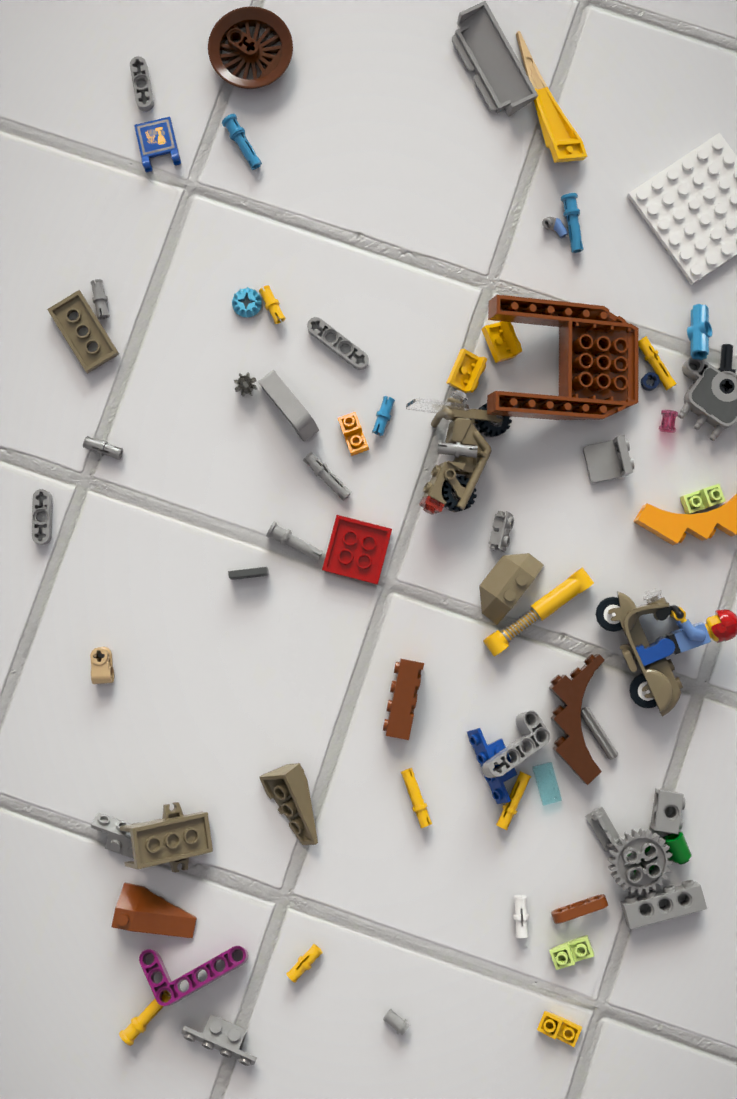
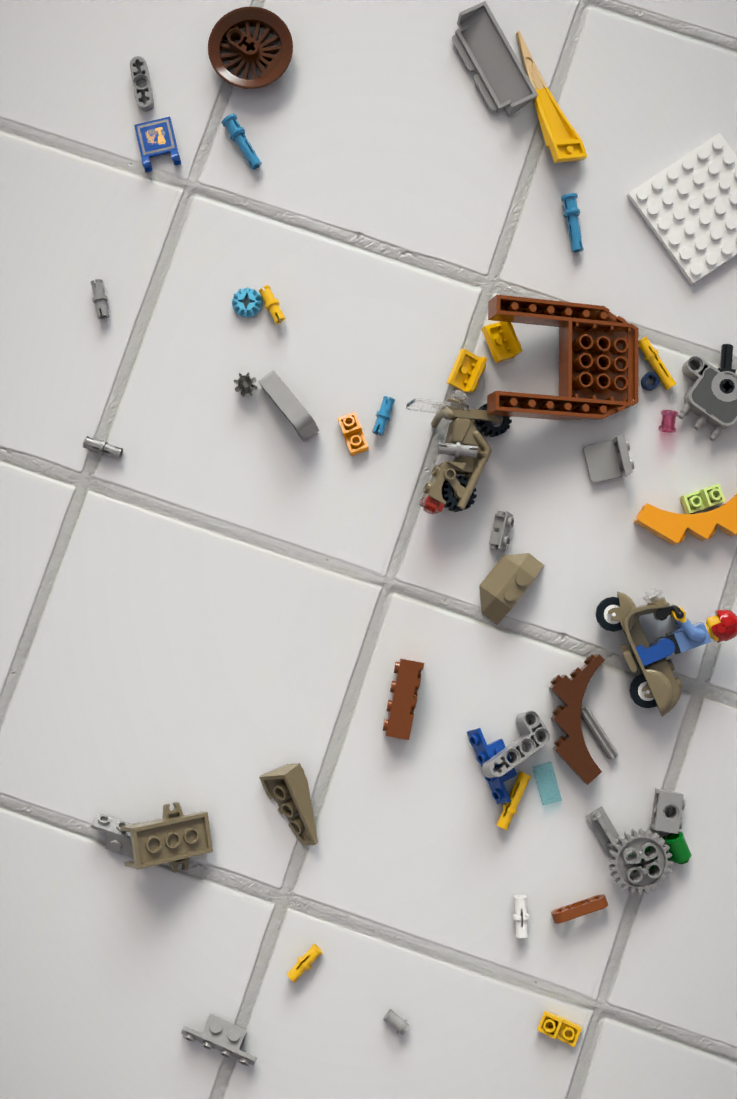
(35, 511): light grey beam -> none
(70, 329): dark tan plate -> none
(101, 668): tan piece -> none
(139, 1023): yellow pin -> none
(147, 913): dark orange wedge -> none
(192, 976): magenta beam -> none
(248, 573): dark grey tile -> none
(286, 537): light grey pin -> none
(320, 469): light grey pin -> none
(336, 345): light grey beam -> none
(357, 549): red plate -> none
(416, 798): yellow pin -> none
(541, 609): yellow piece -> none
(555, 224): arm -> none
(571, 952): yellowish green slope -> none
(693, 902): light grey brick -> none
(699, 332): dark azure piece -> none

